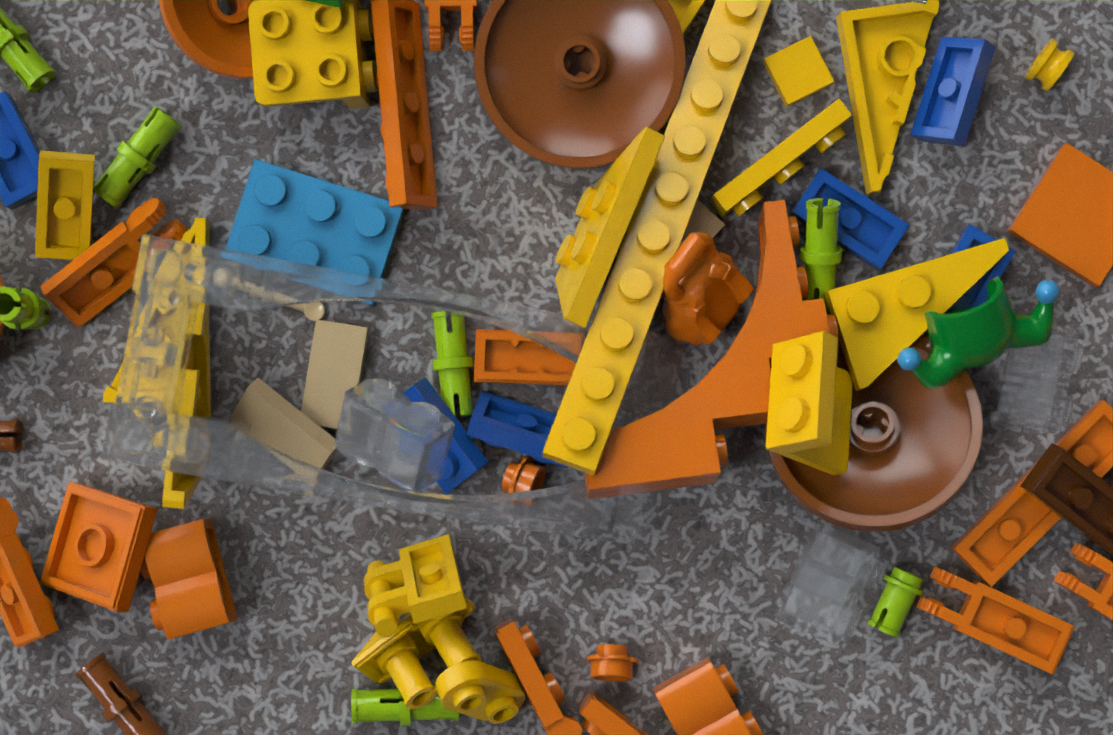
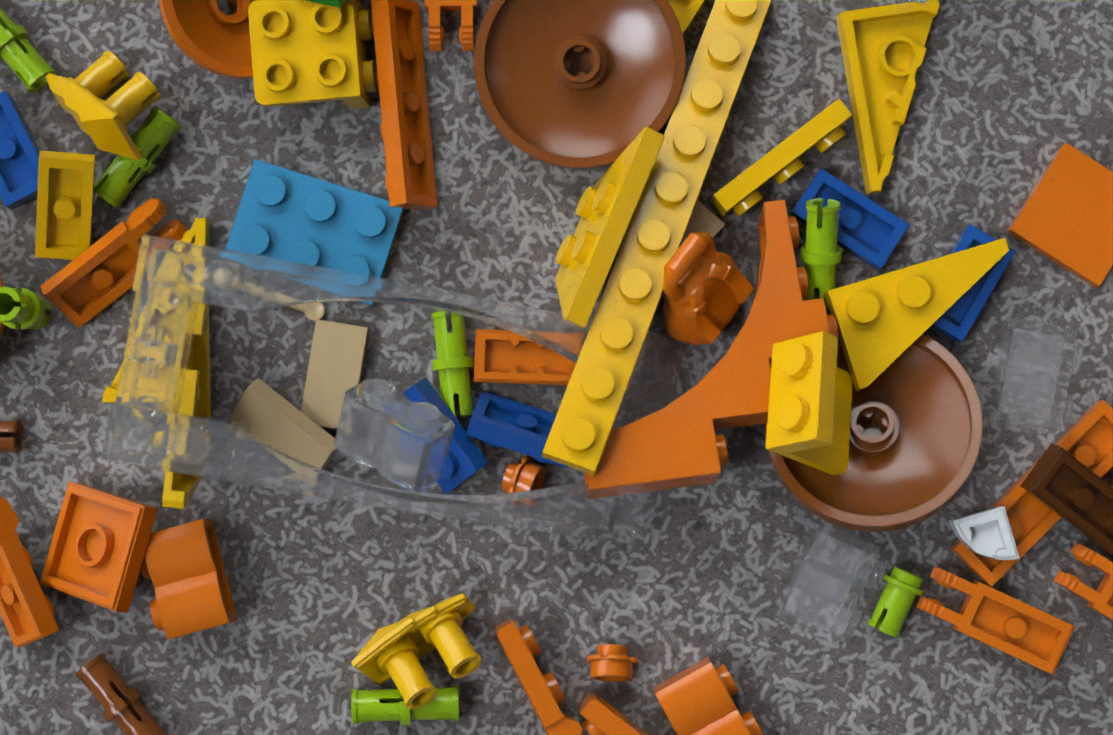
(107, 119): none -> yellow connector
(420, 583): yellow plate -> none
(480, 691): yellow plate -> none
(798, 71): yellow tile -> none
(953, 90): blue plate -> none
(980, 334): green piece -> none
(987, 533): none -> white tile
(1049, 64): yellow bush -> none

